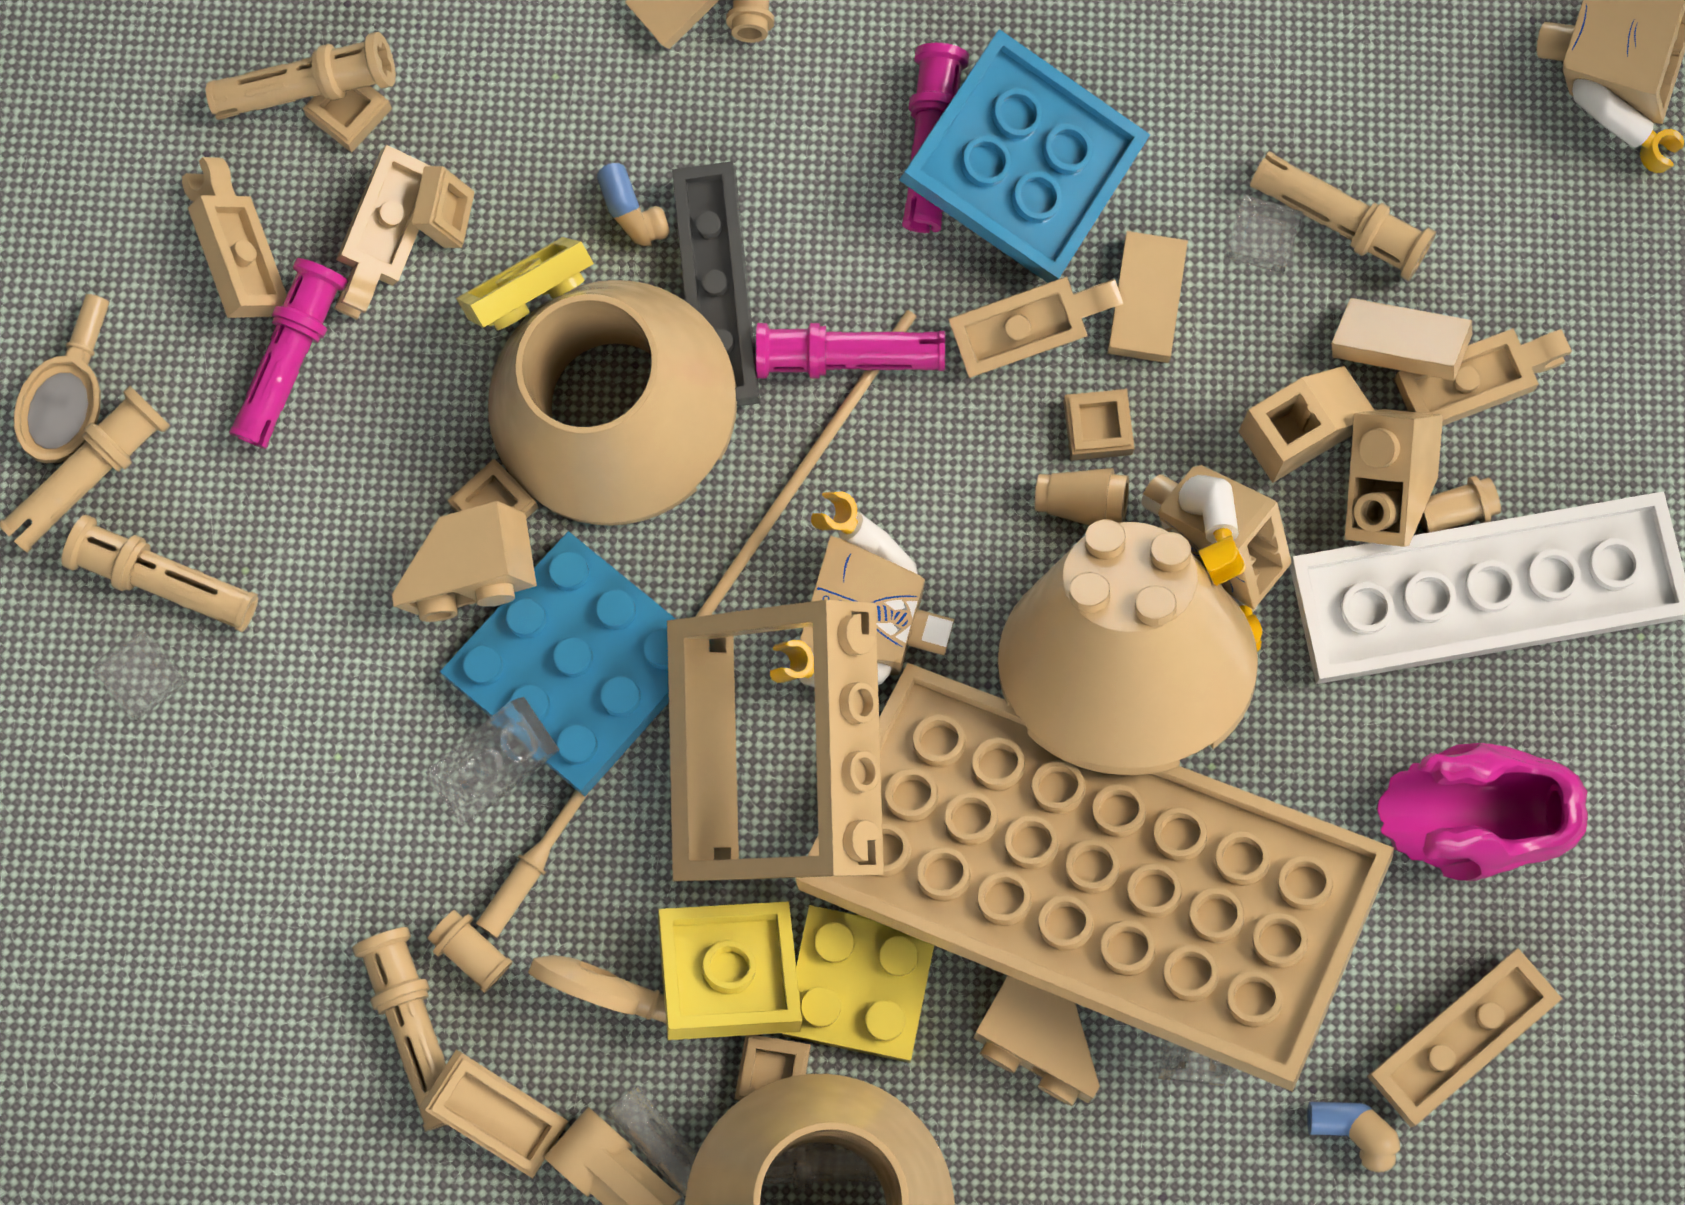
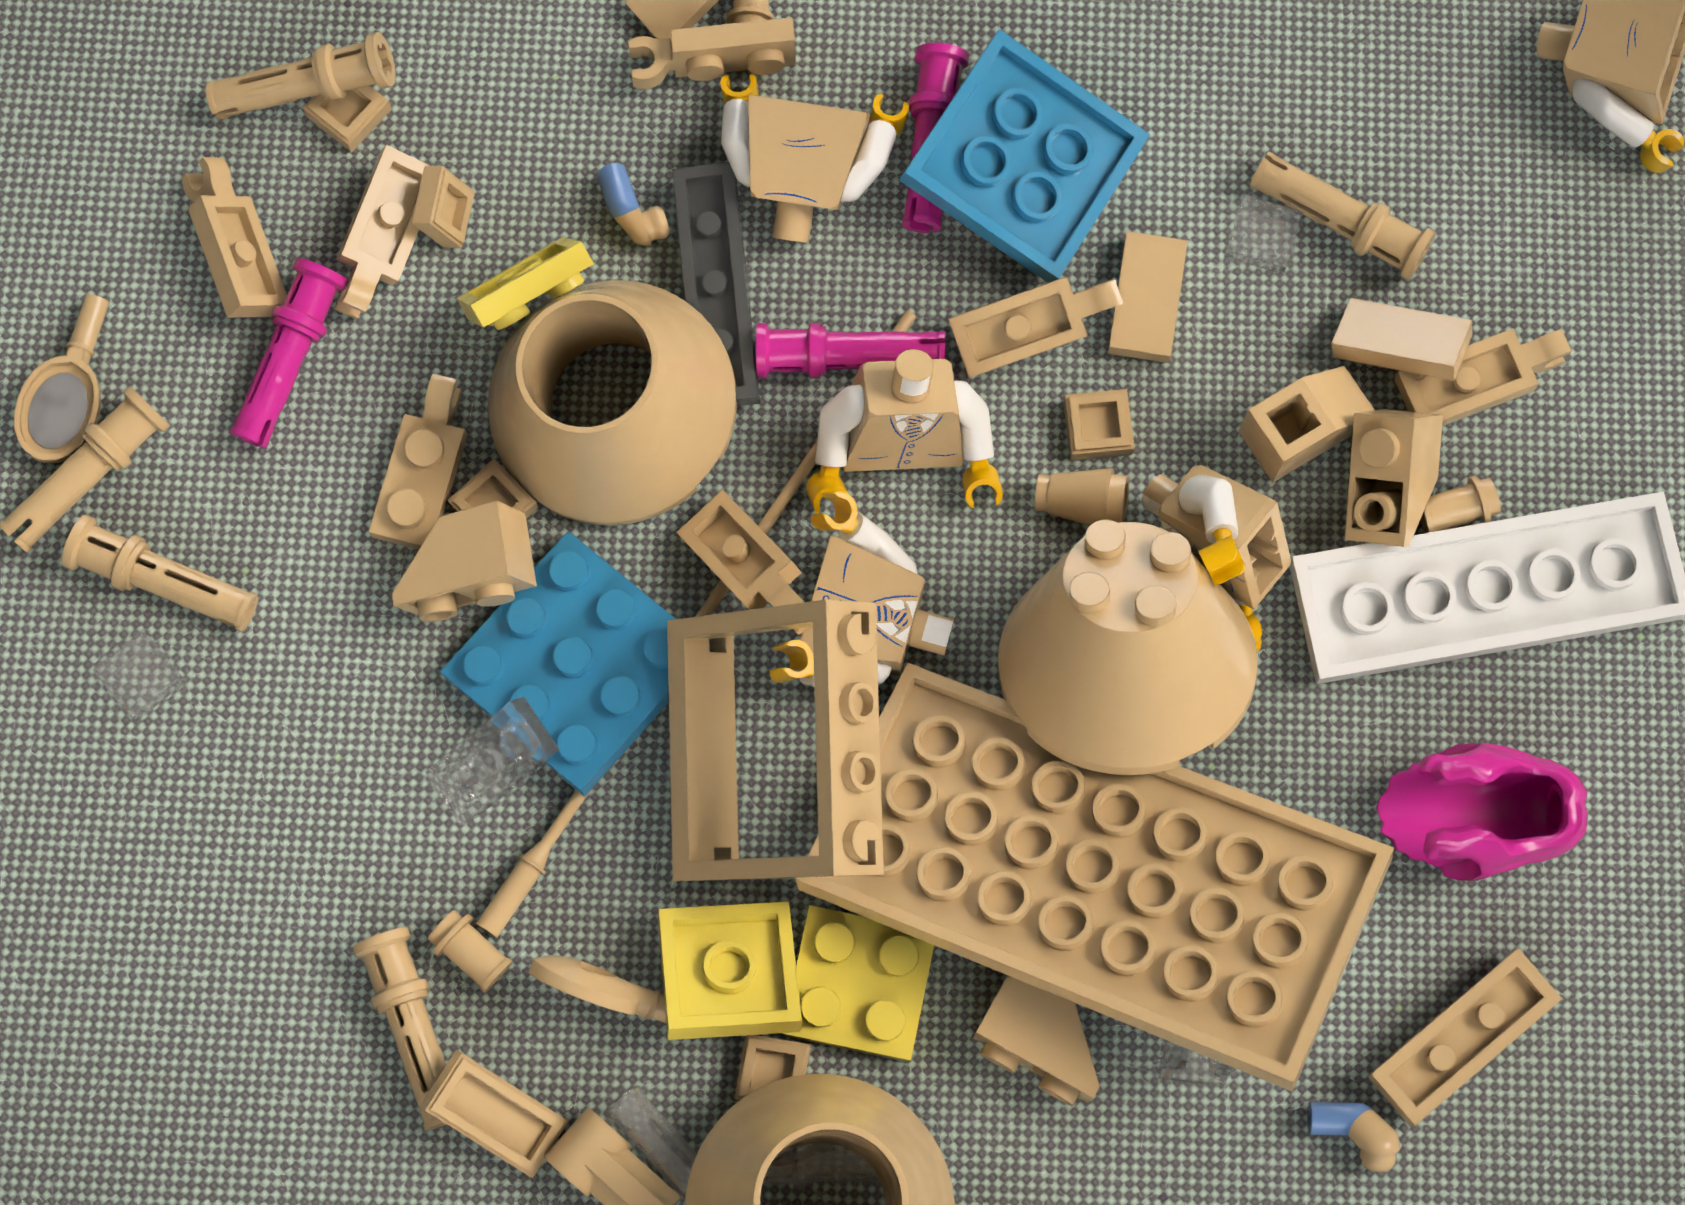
(421, 469): none -> tan plate
(716, 49): none -> tan plate
(741, 555): none -> tan plate
(804, 152): none -> tan torso
(904, 418): none -> torso

